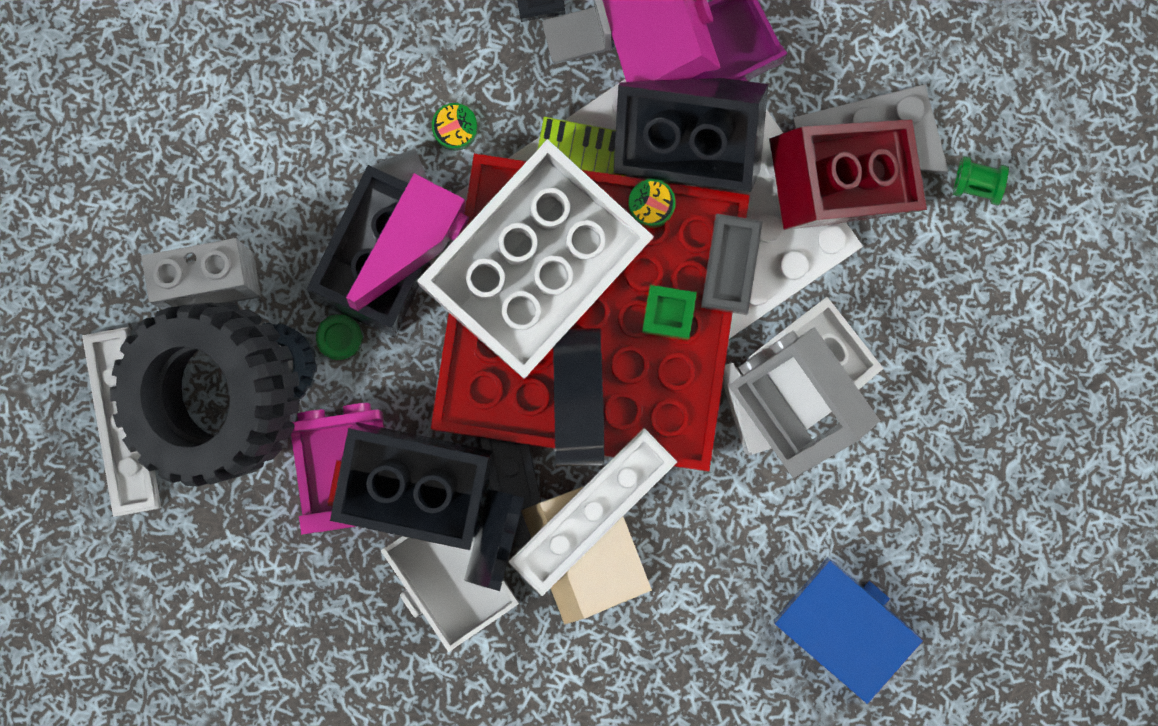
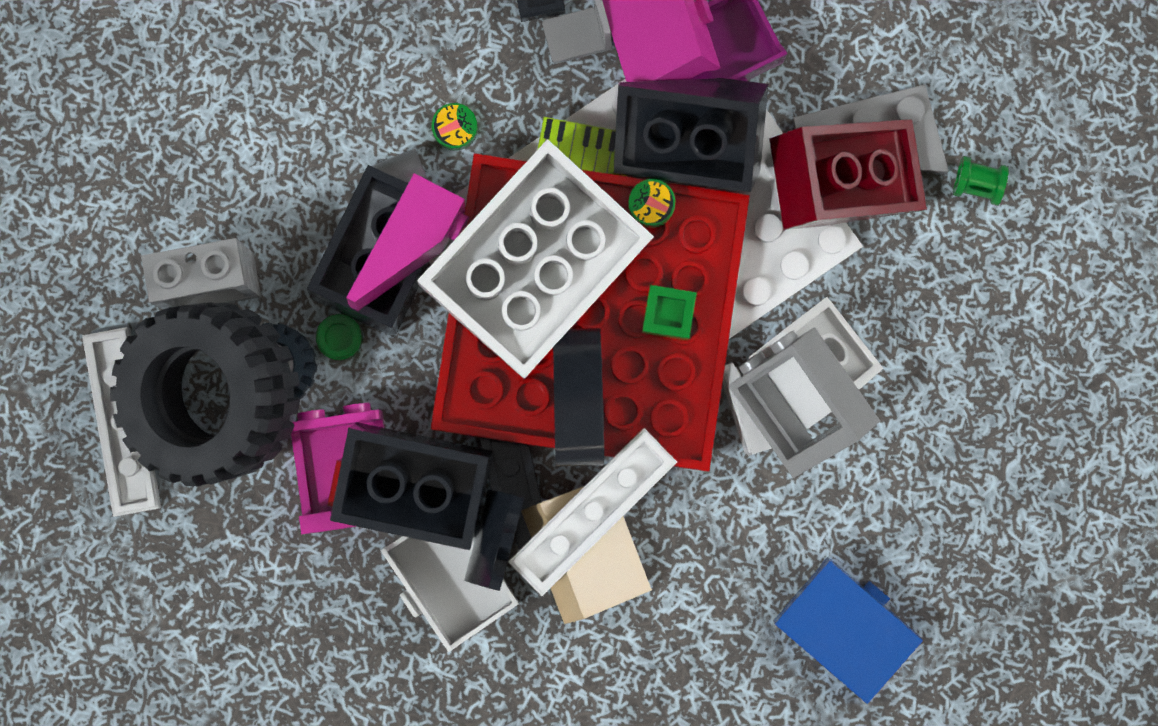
(731, 264): dark grey tile -> none

